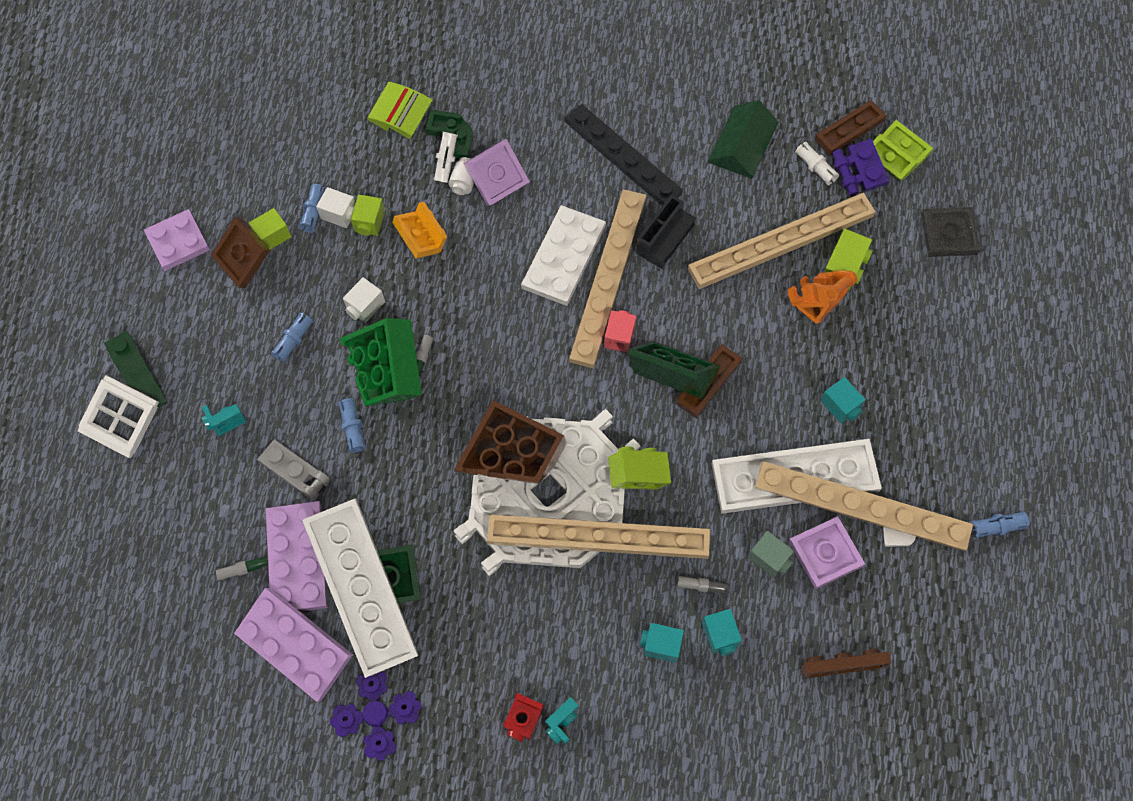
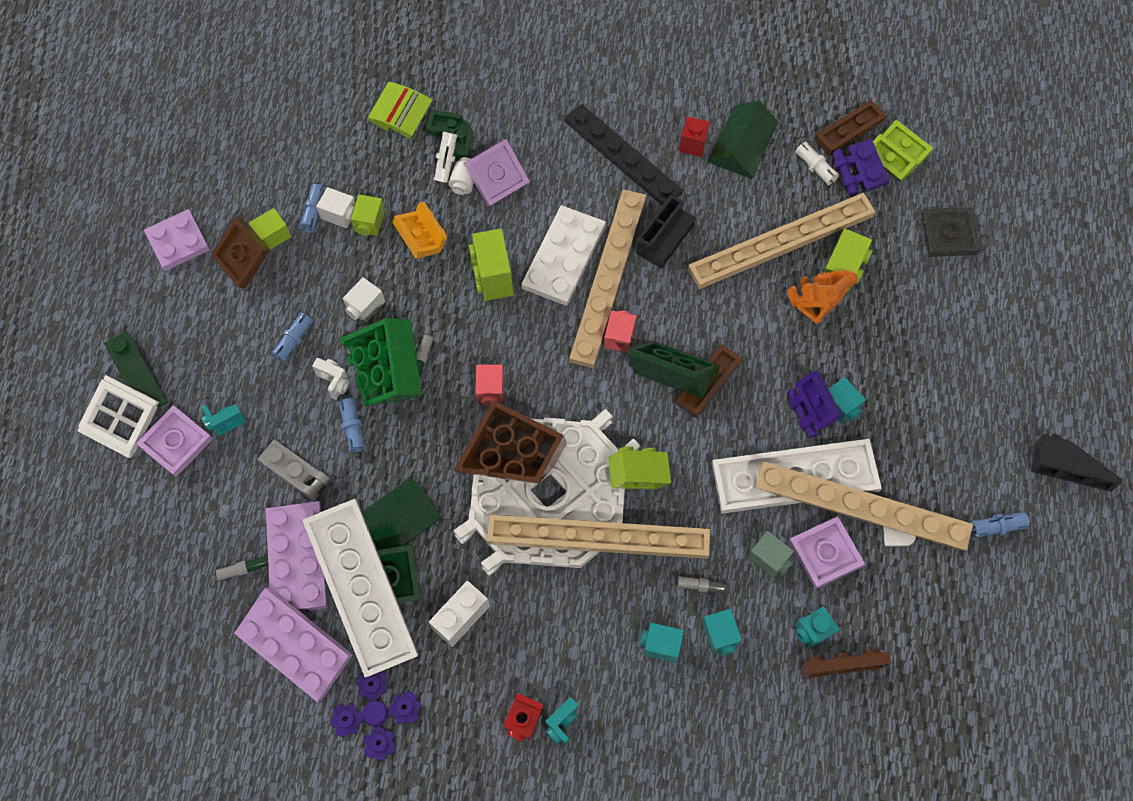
(174, 441): none -> lavender plate
(333, 373): none -> white bracket
(400, 516): none -> dark green slope
(459, 613): none -> white brick
(489, 384): none -> coral brick
(491, 265): none -> lime brick
(694, 136): none -> red brick
(815, 628): none -> teal bracket
(818, 401): none -> dark purple plate
(1068, 462): none -> black slope

